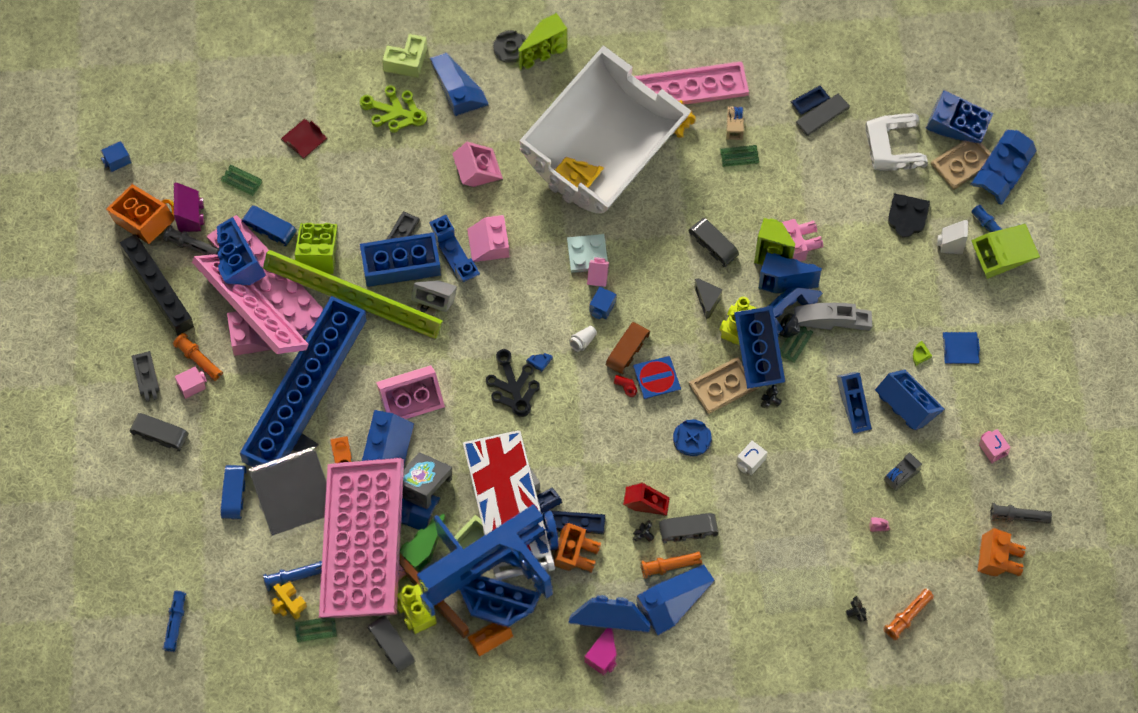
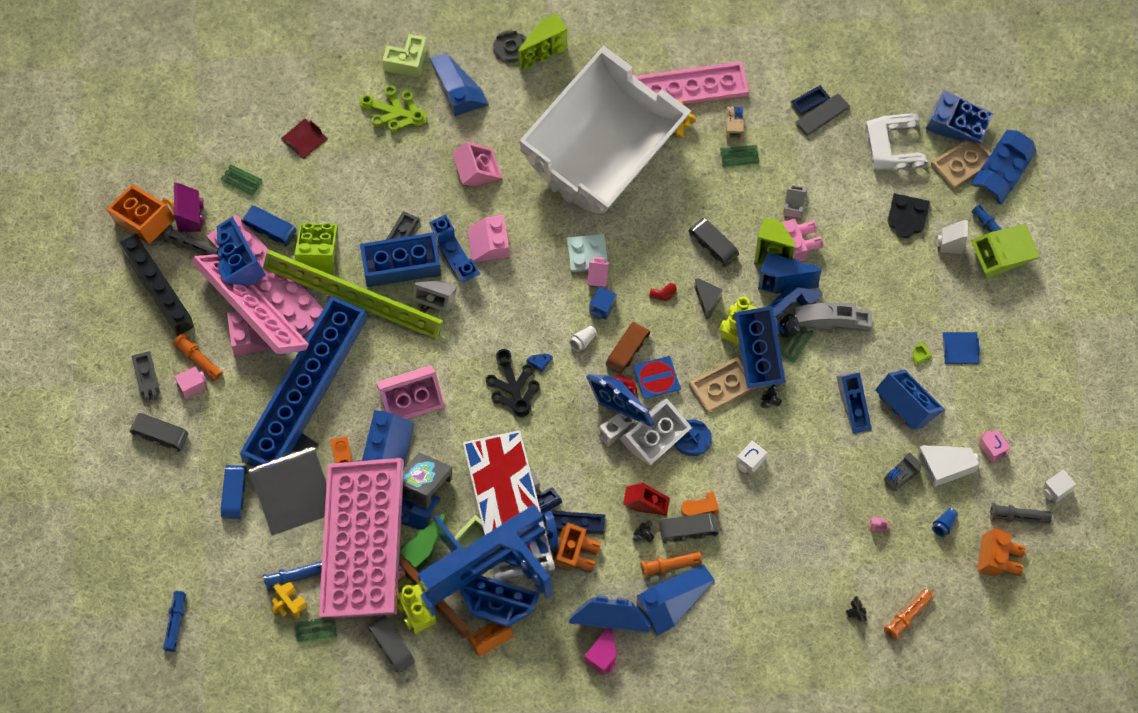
(115, 156): blue brick -> none
(578, 171): yellow wing -> none
(615, 428): none -> white leg
(617, 397): none -> blue wedge
(652, 442): none -> white slope
(665, 293): none -> red arm
(702, 506): none -> orange leg
(794, 201): none -> light grey slope
(945, 522): none -> blue cone
(947, 463): none -> white slope
(1058, 486): none -> white brick

